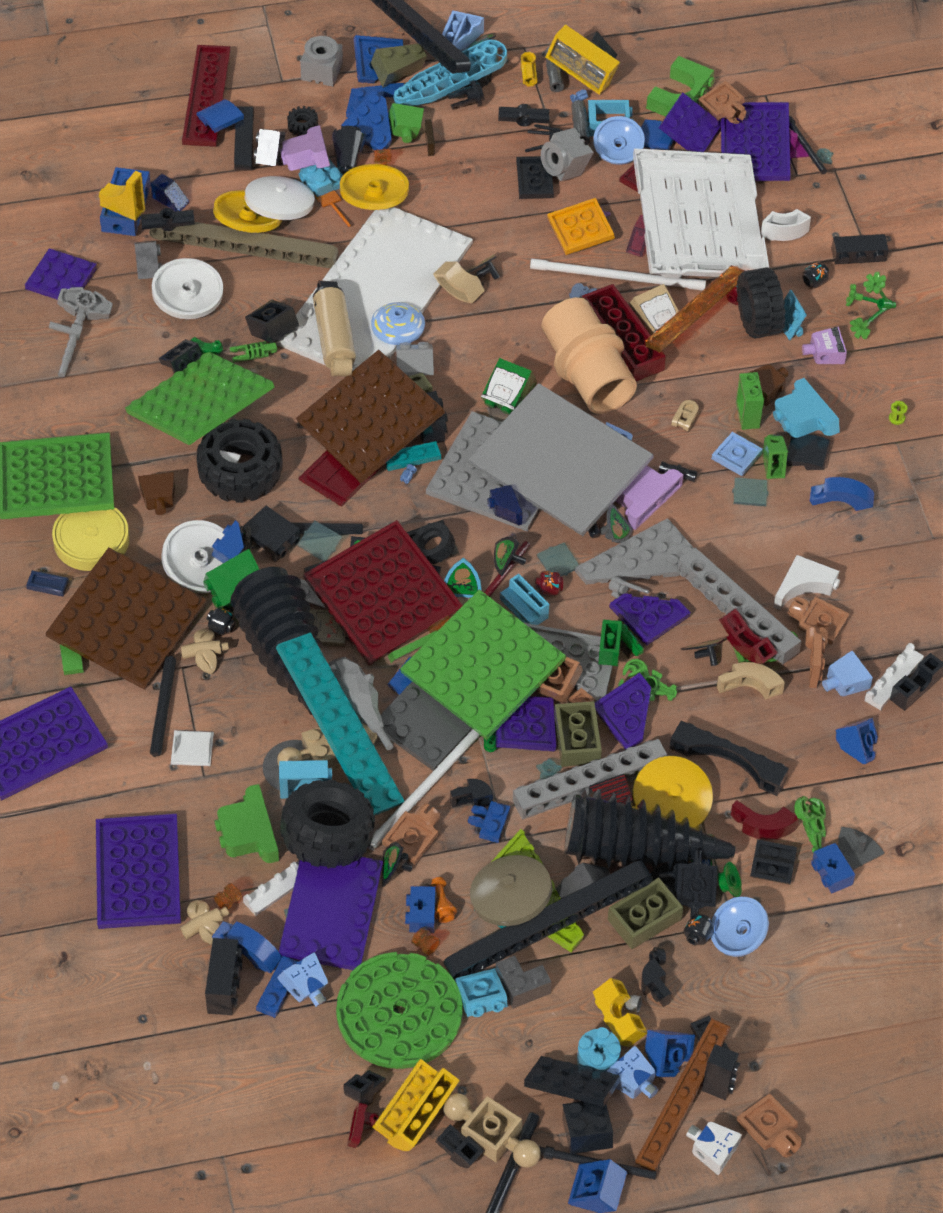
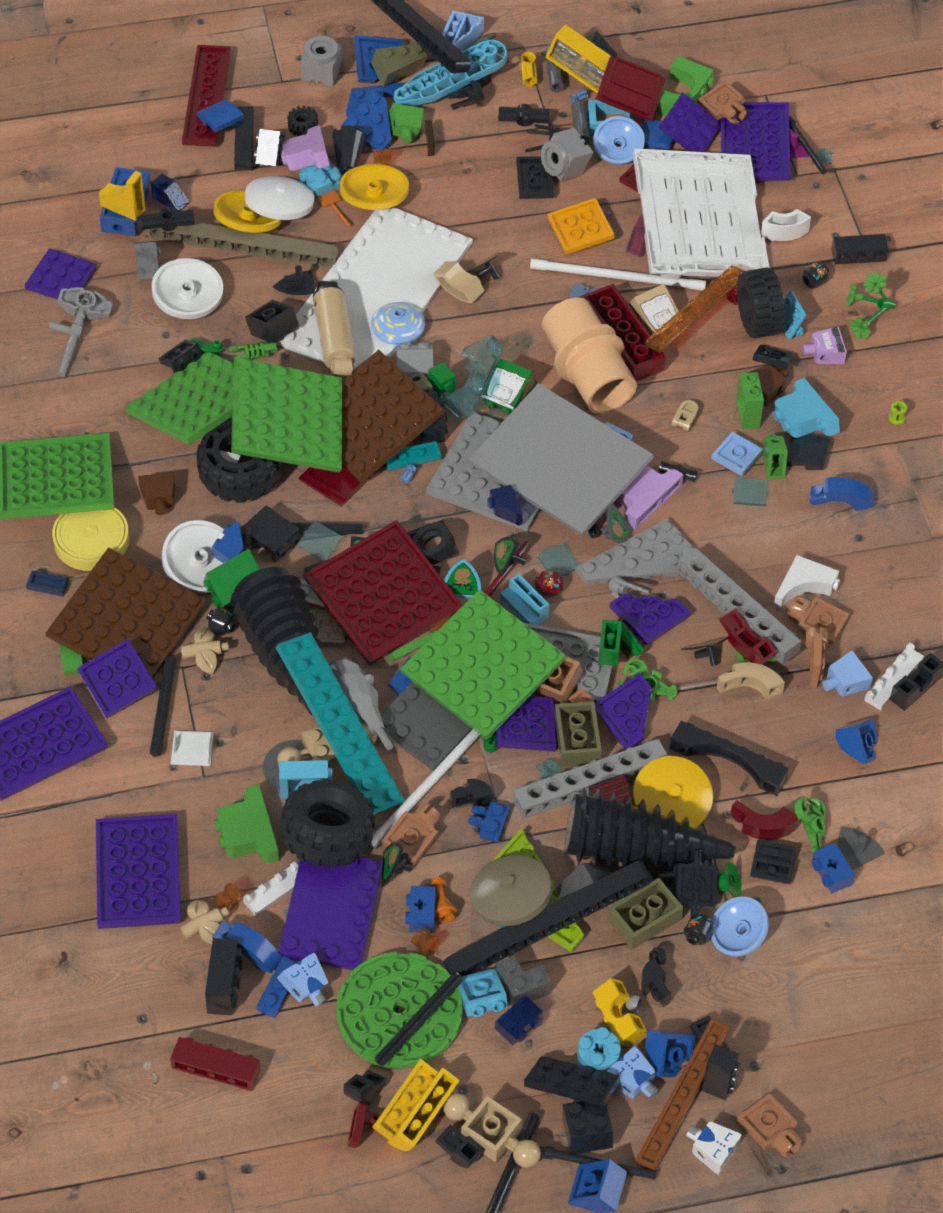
(117, 678): none -> dark purple plate
(215, 1063): none -> dark red brick
(287, 415): none -> bright green plate
(297, 284): none -> black shield
(418, 1019): none -> black axle
(442, 379): none -> green brick
(480, 363): none -> clear light blue windscreen
(519, 1020): none -> clear blue brick
(631, 88): none -> dark red piece
(773, 356): none -> black tile

